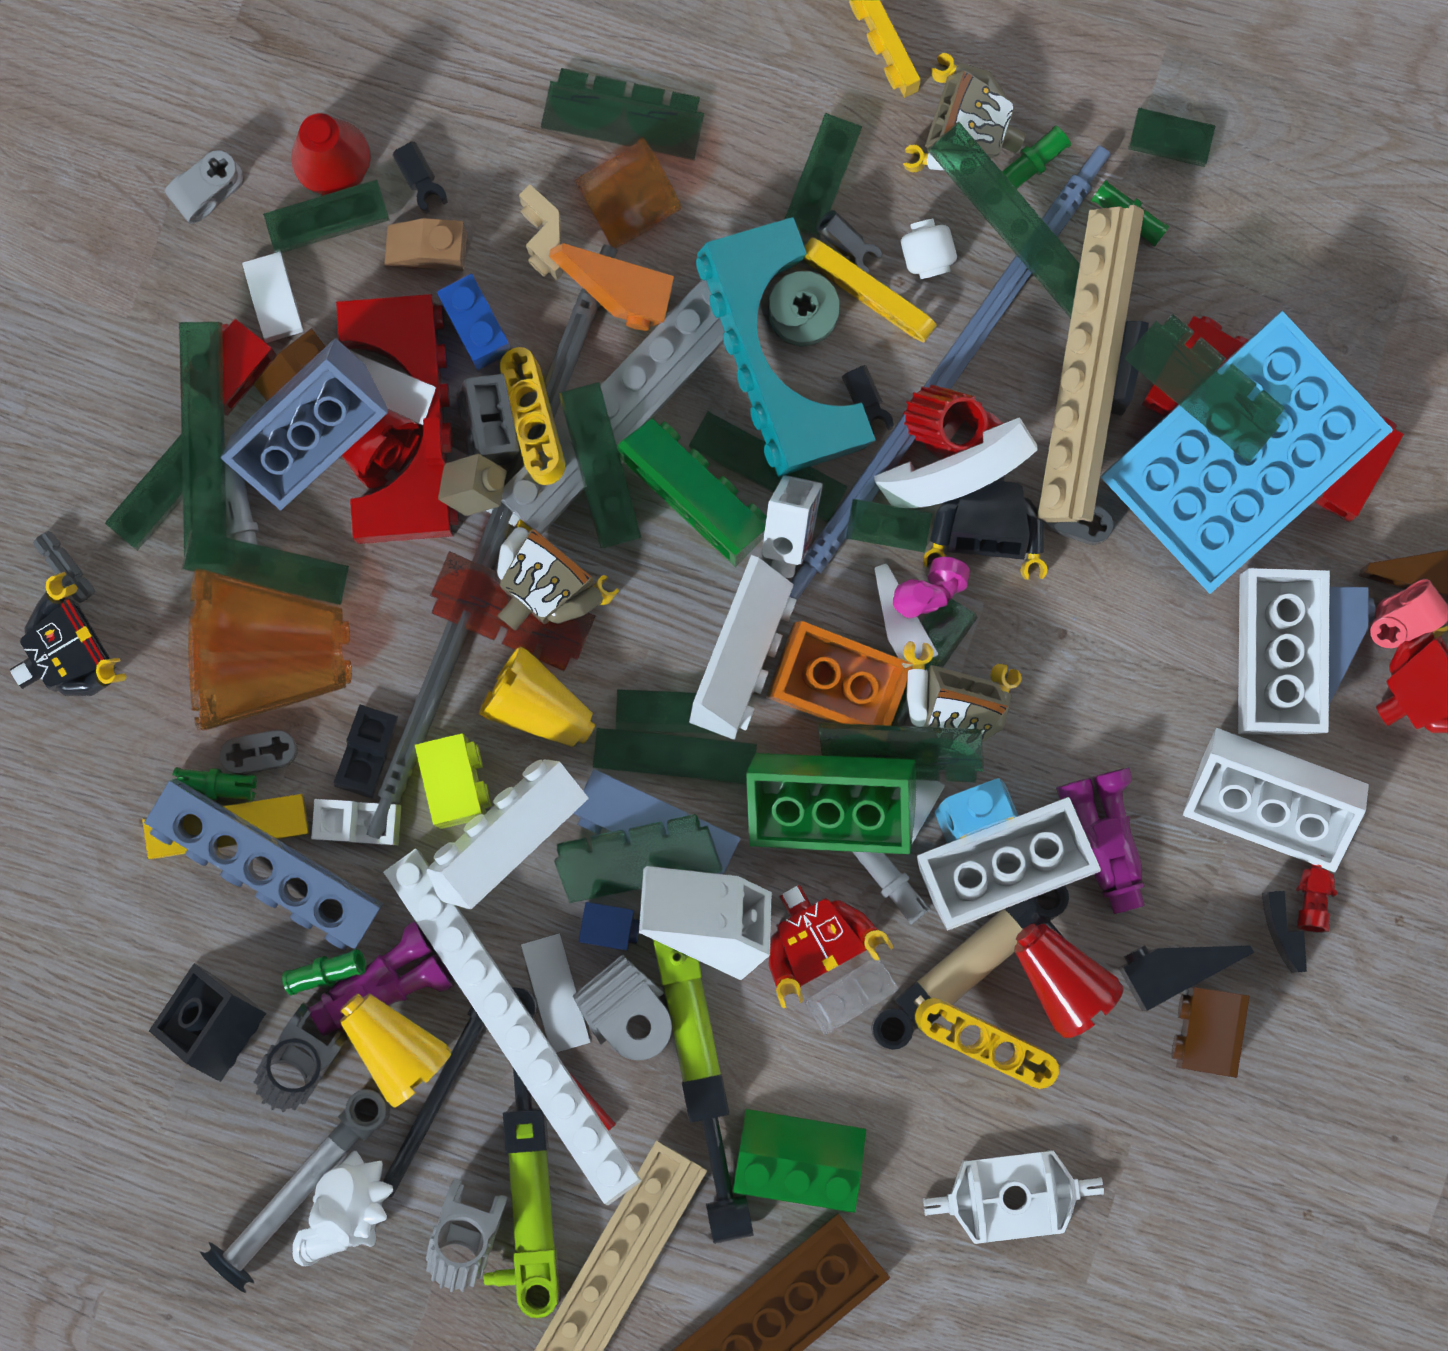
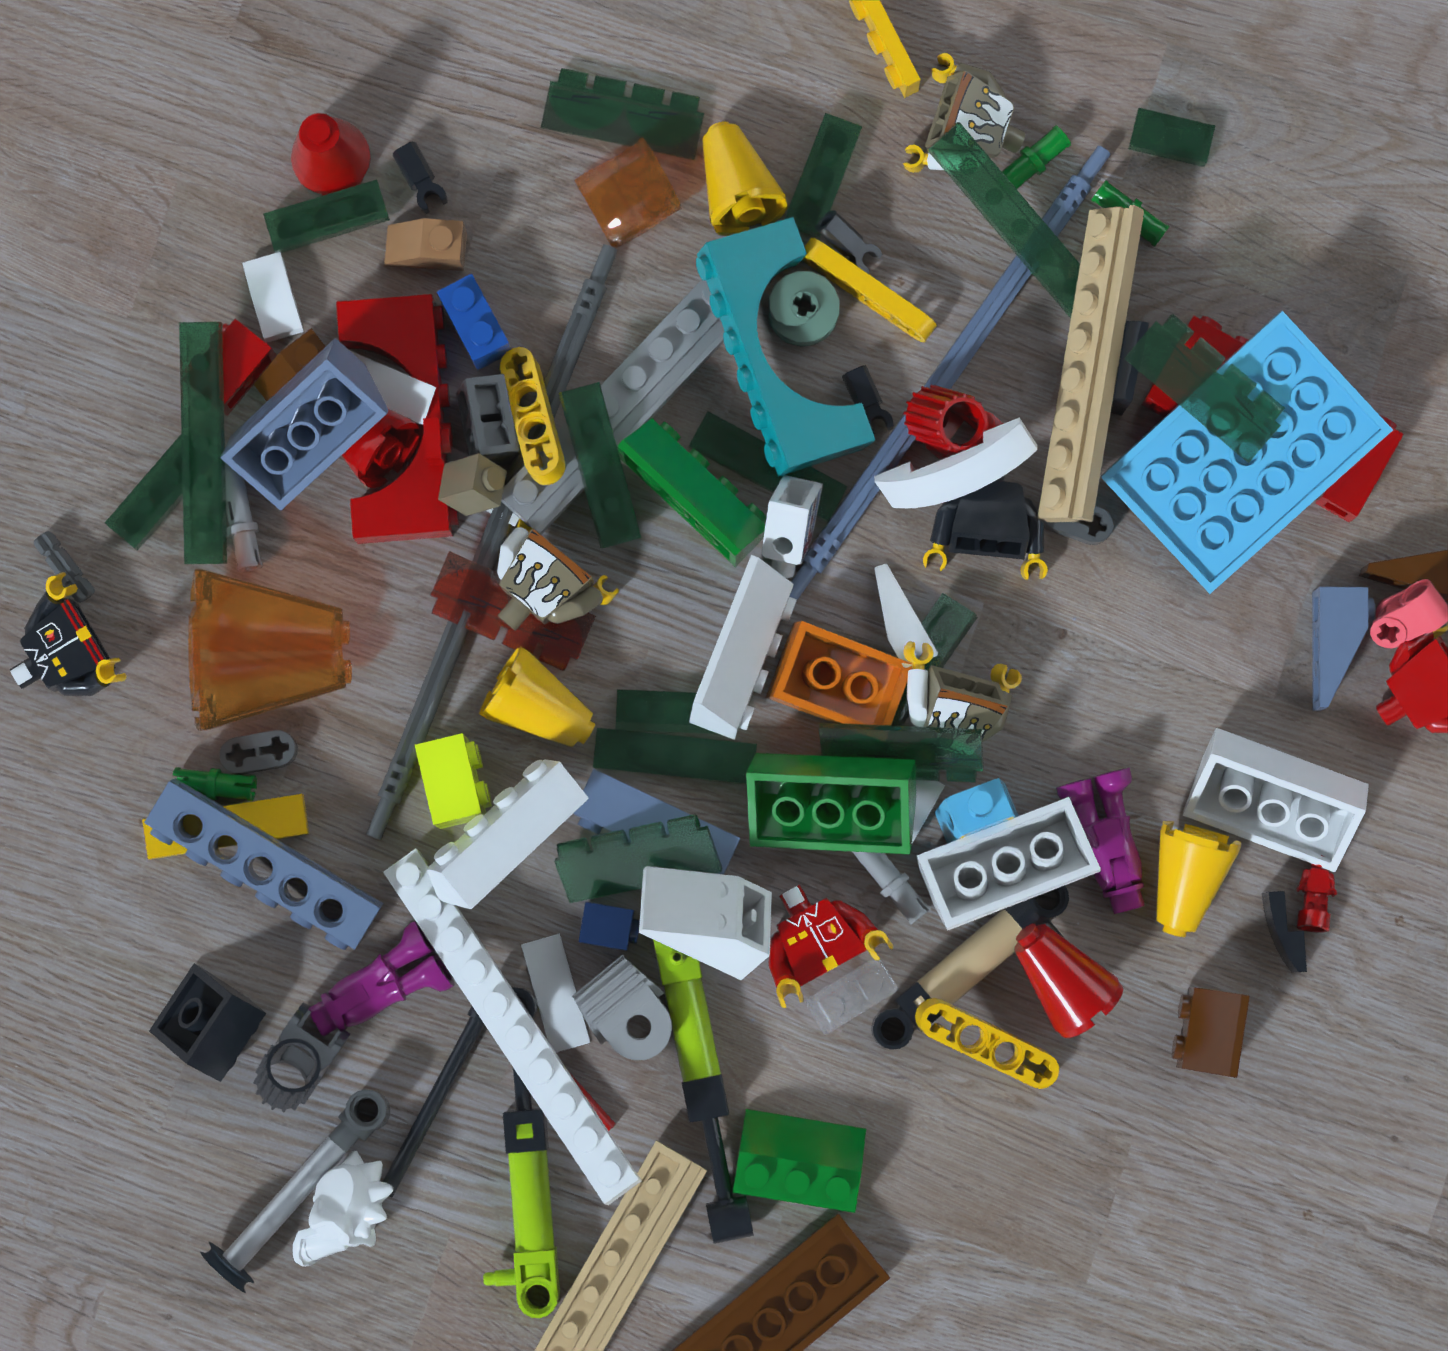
(201, 188): light grey piece -> none
(266, 567): clear green tile -> none
(324, 972): green pin -> none
(350, 822): white slope -> none
(366, 751): black slope -> none
(392, 1047): yellow cone -> none
(462, 1275): light grey piece -> none
(537, 212): tan slope -> none
(619, 286): orange slope -> none
(738, 182): none -> yellow cone
(888, 525): clear green plate -> none
(918, 597): dark pink arm -> none
(928, 249): white head -> none
(980, 1188): white plate -> none
(1166, 972): black slope -> none
(1190, 874): none -> yellow cone
(1283, 652): white slope -> none

